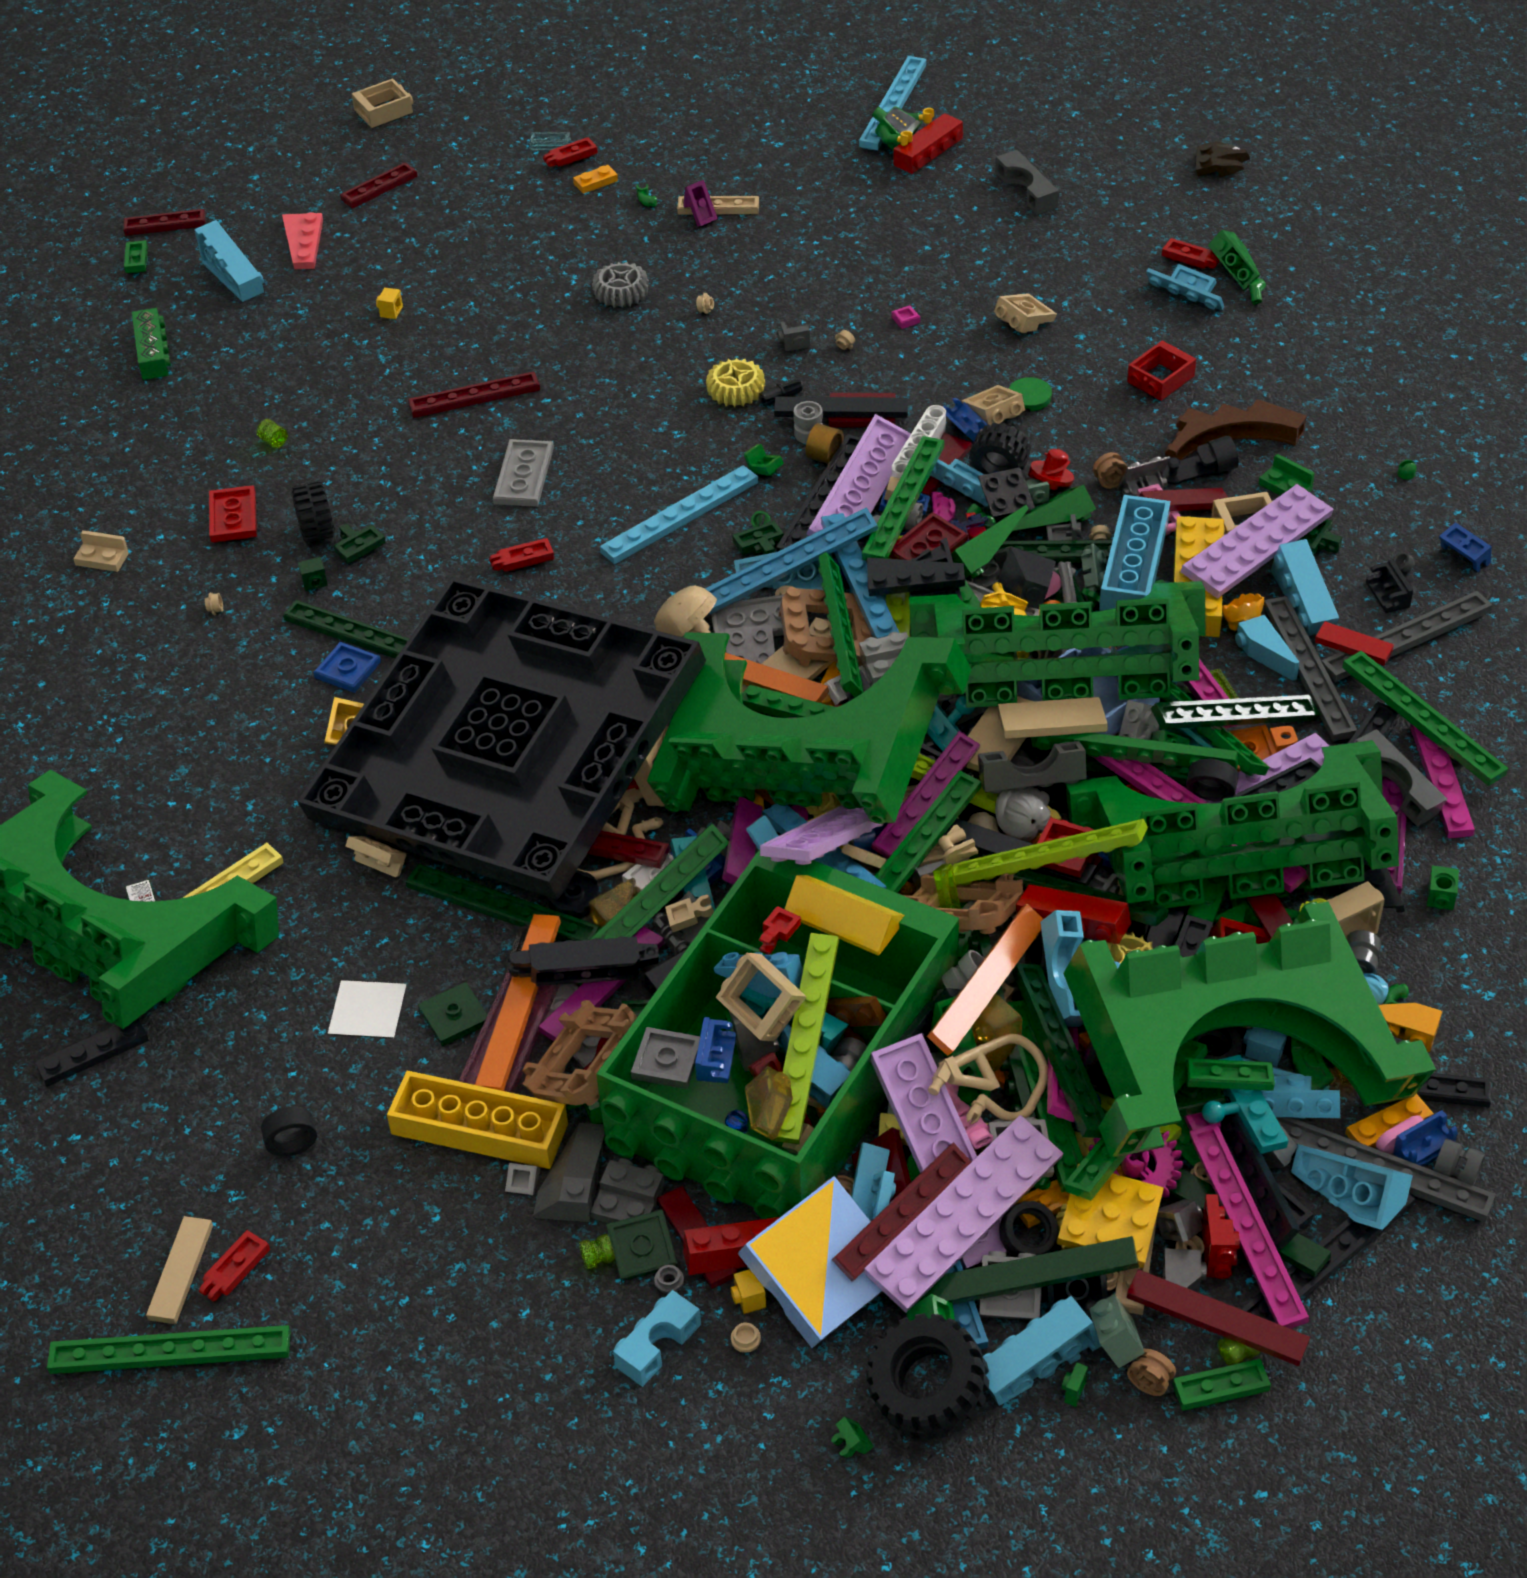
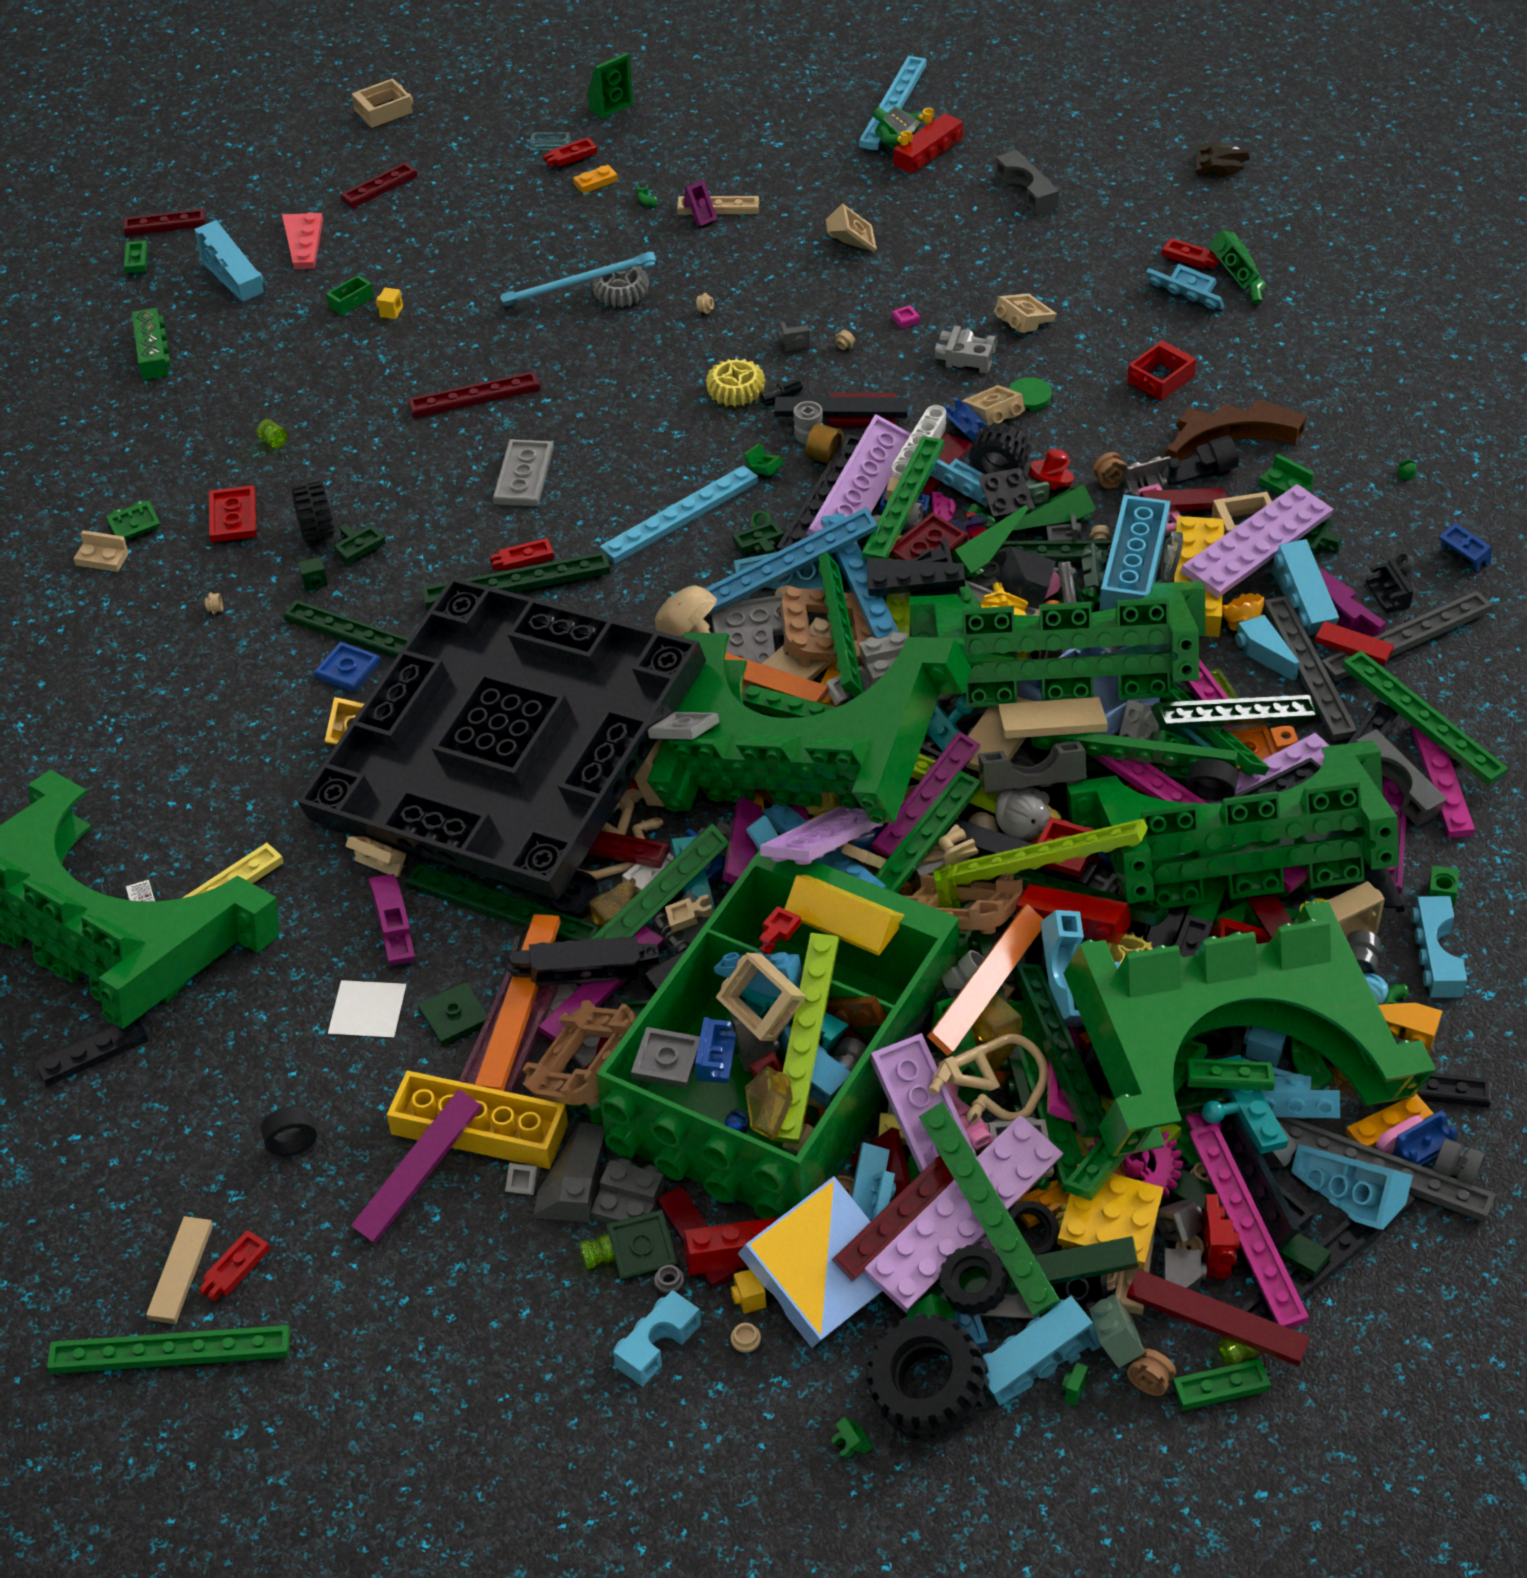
(133, 520): none -> green bracket
(356, 293): none -> green piece
(392, 919): none -> magenta slope
(416, 1166): none -> magenta tile
(533, 576): none -> dark green plate
(611, 87): none -> green slope
(646, 260): none -> medium azure hinge
(683, 725): none -> light grey plate
(851, 228): none -> tan slope
(964, 349): none -> light grey hips
(980, 1301): none -> black tyre
(989, 1209): none -> green plate
(1170, 557): none -> clear tile
(1351, 613): none -> magenta slope
(1443, 972): none -> medium azure arch

